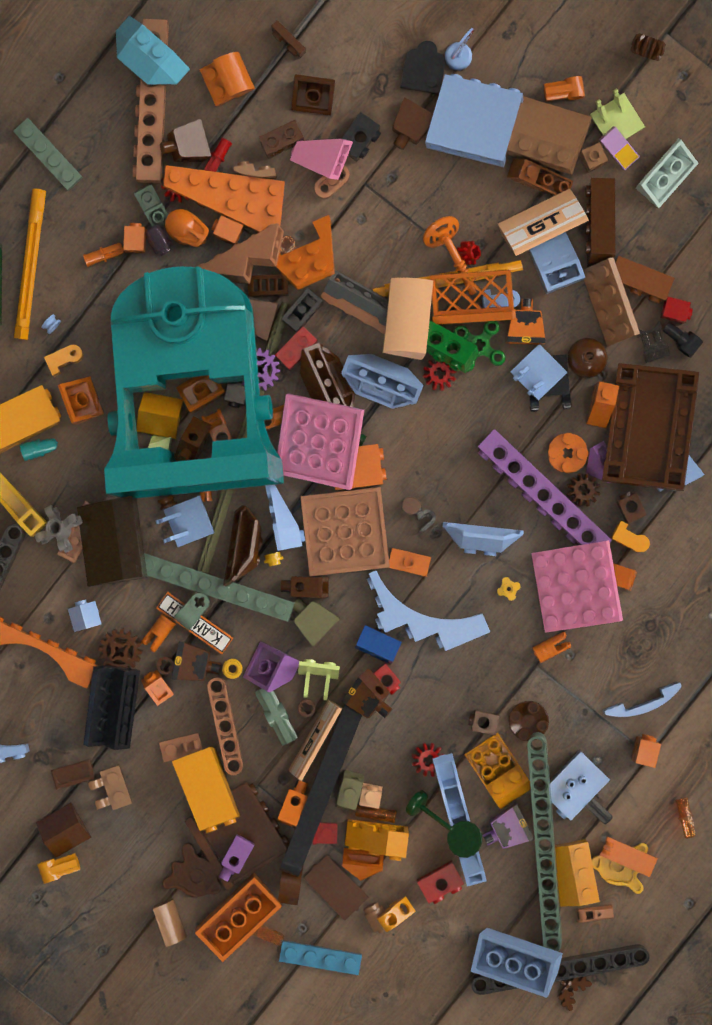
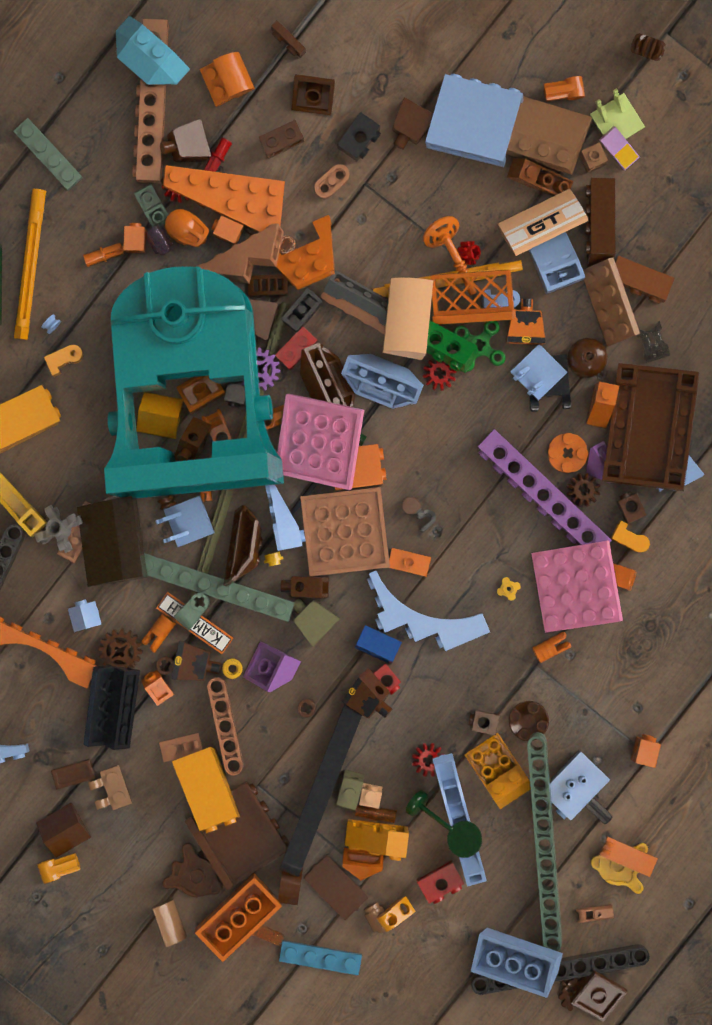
(37, 448): teal hinge -> none
(80, 400): orange slope -> none
(159, 441): yellowish green slope -> none
(239, 848): medium lavender torso -> none
(247, 169): medium nougat slope -> none
(276, 716): sand green piece -> none
(289, 813): orange torso -> none
(315, 739): light nougat slope -> none
(322, 156): bright pink slope -> none
(326, 833): red bracket -> none
(327, 669): yellowish green plate -> none
(423, 69): black plate -> none
(459, 55): light blue piece -> none
(481, 537): light blue wedge -> none
(509, 828): torso -> none
(575, 874): light orange slope -> none
(598, 996): none -> reddish brown tile
(667, 174): light aqua slope -> none
(667, 693): light blue slope -> none
(676, 310): red brick -> none
(686, 817): clear orange axle -> none
(687, 342): black pin -> none

